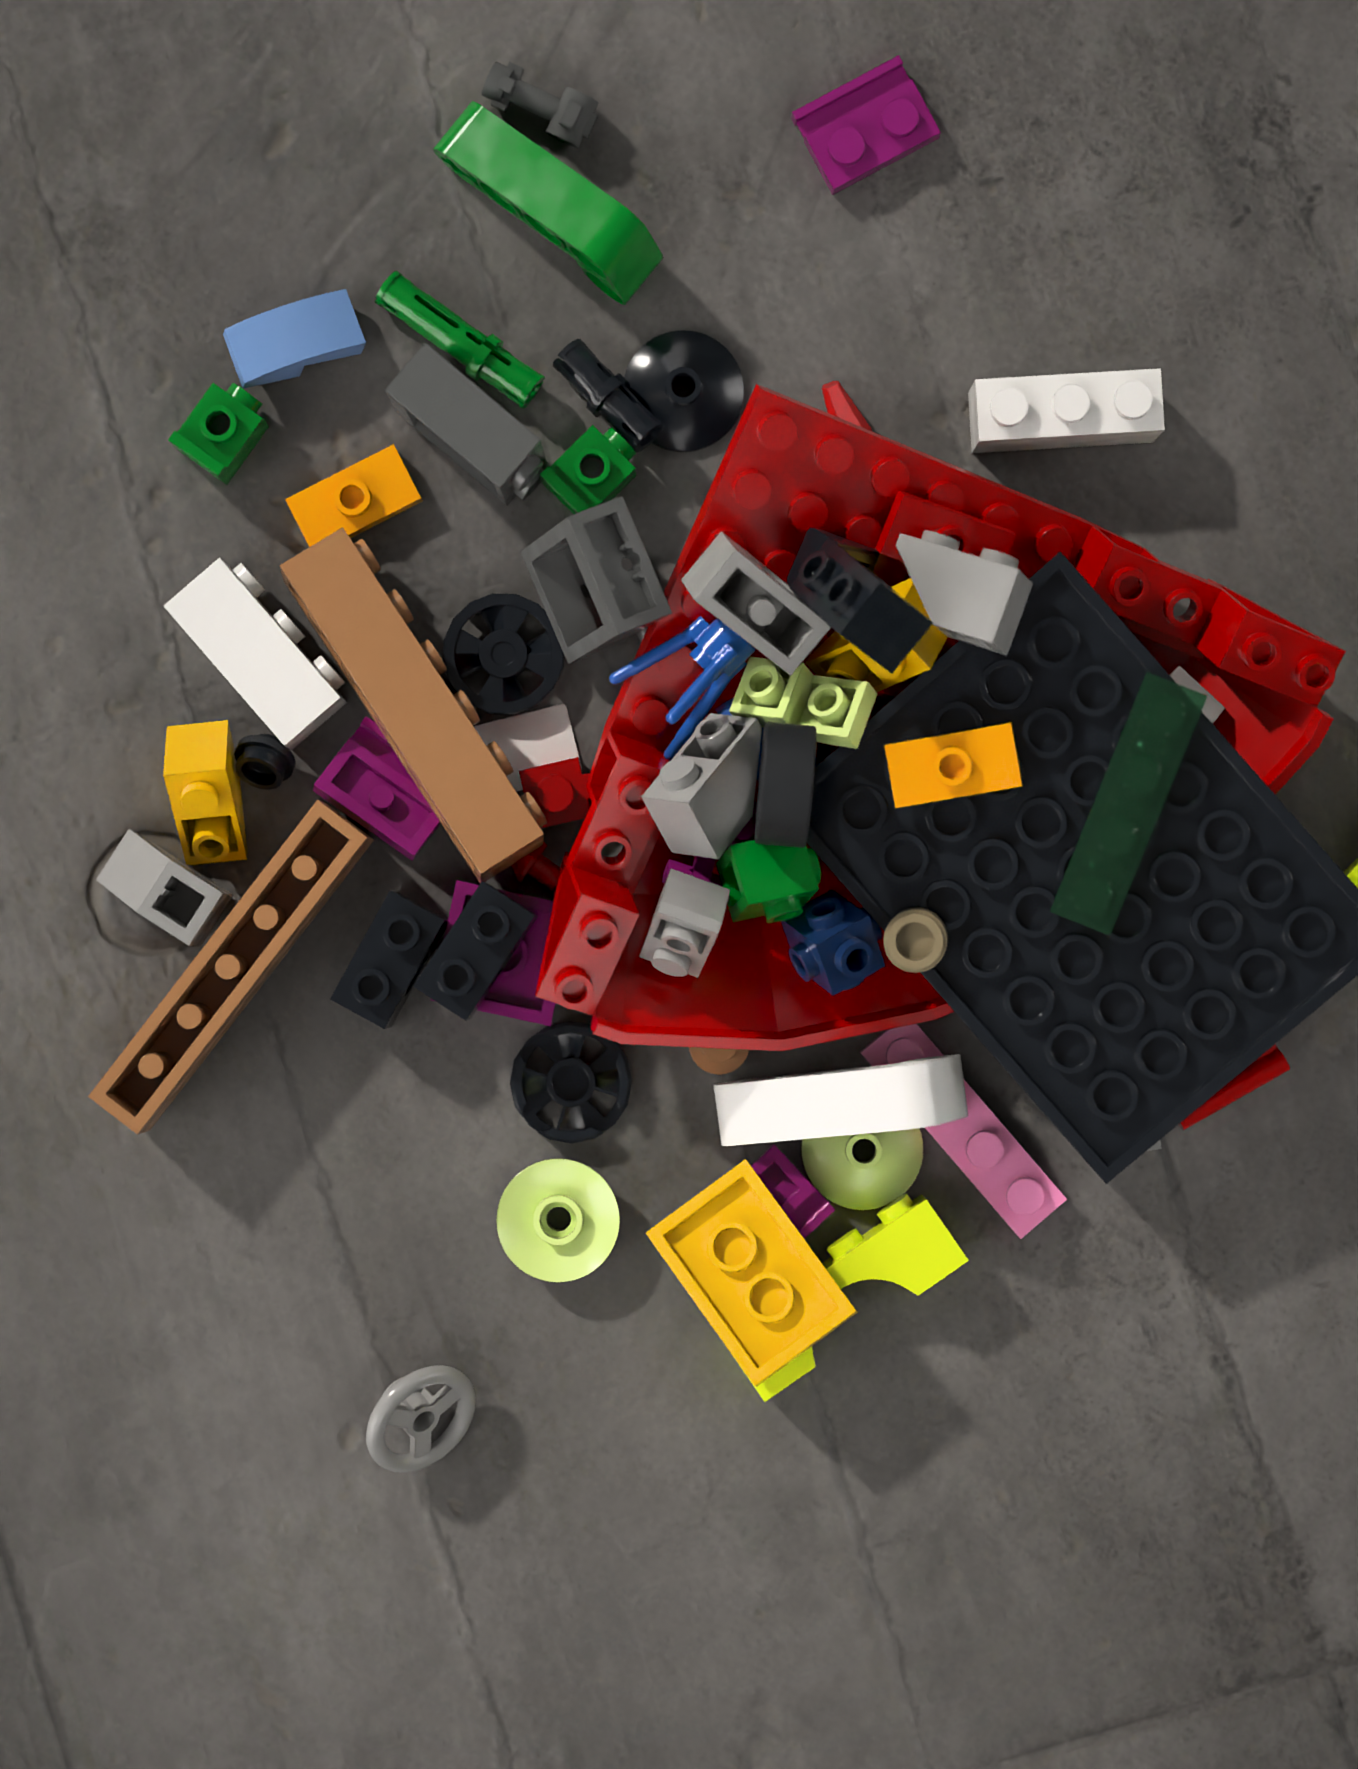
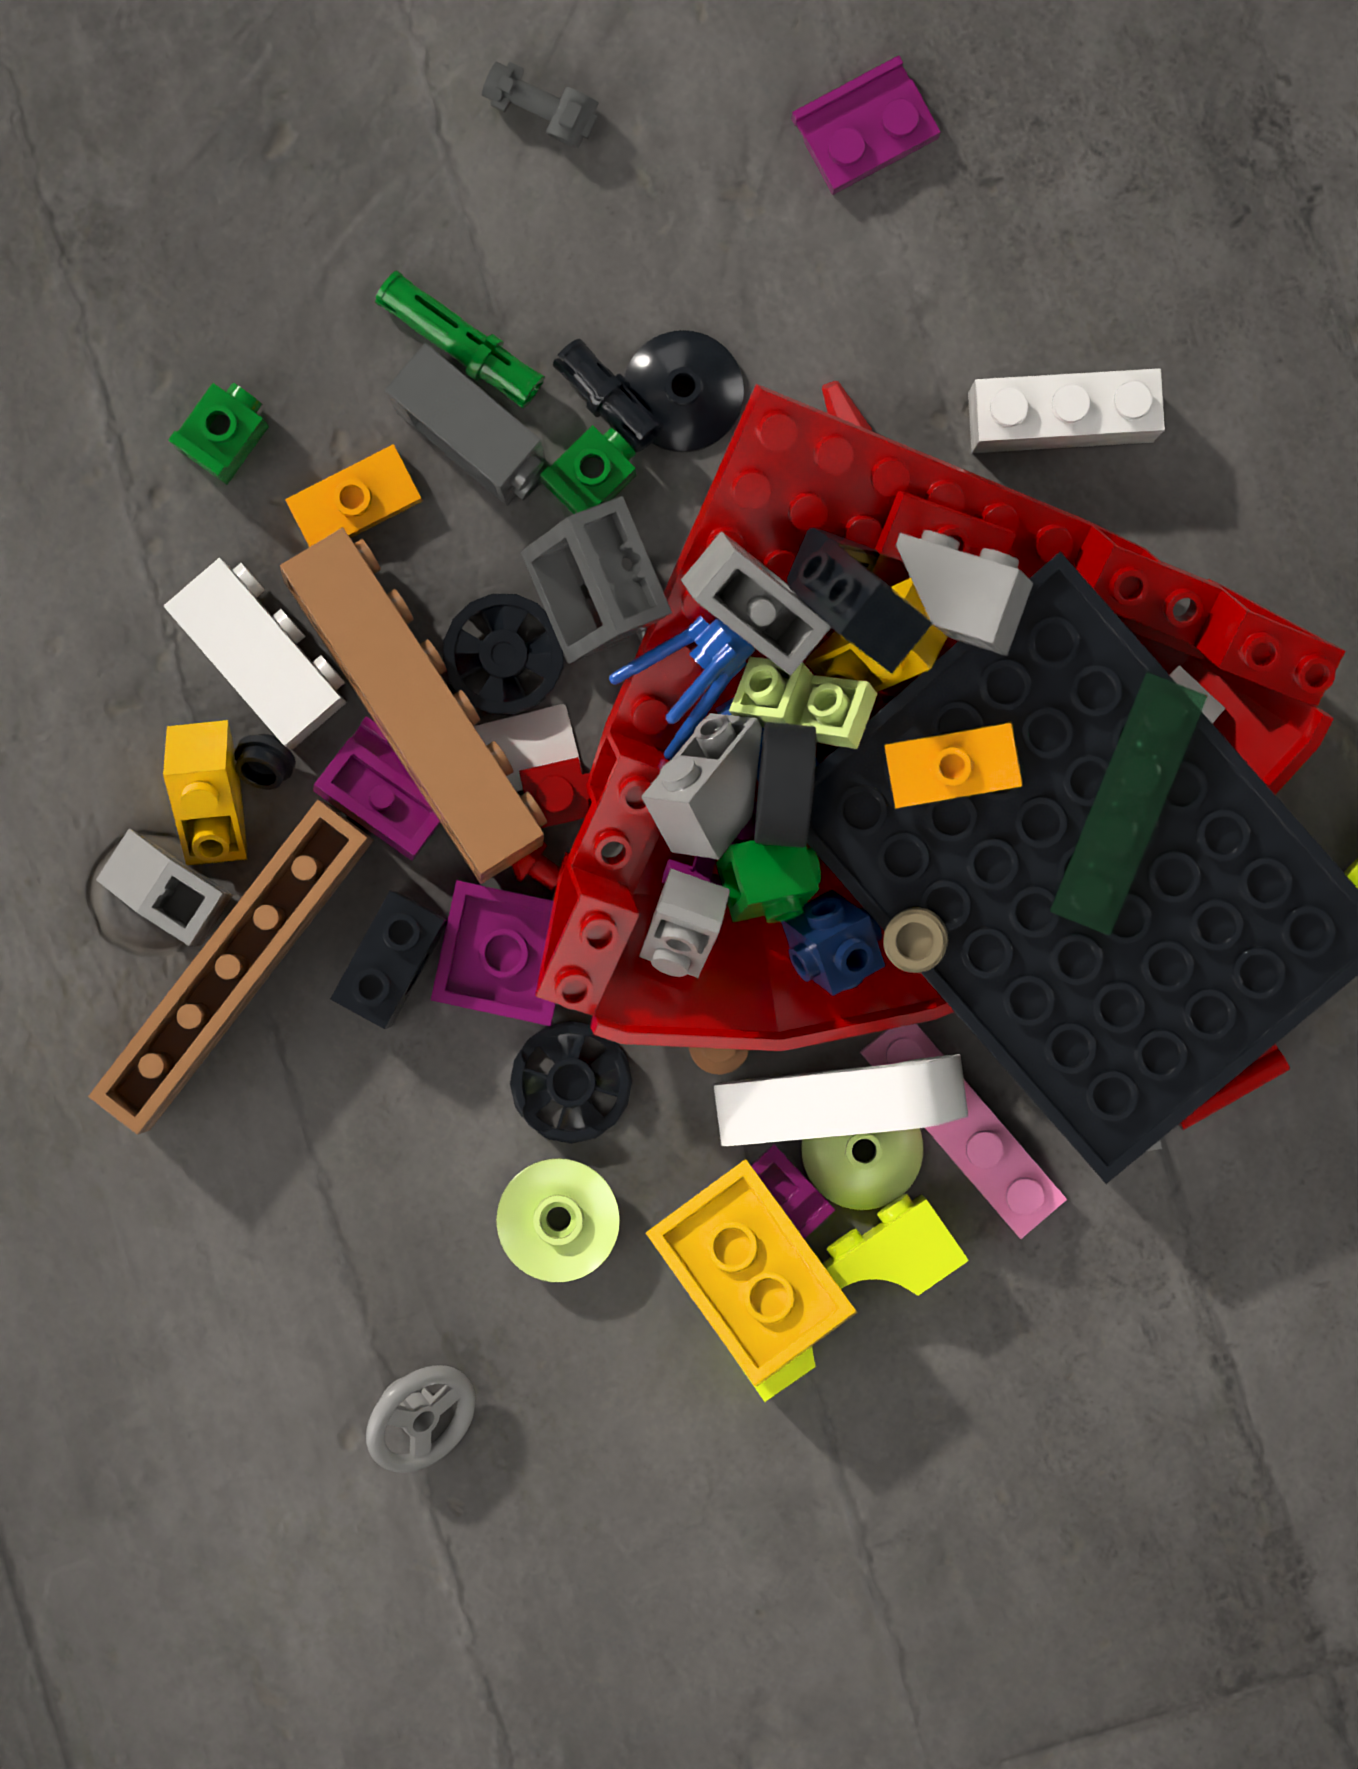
(294, 335): medium blue slope -> none
(475, 951): black brick -> none
(552, 200): green beam -> none

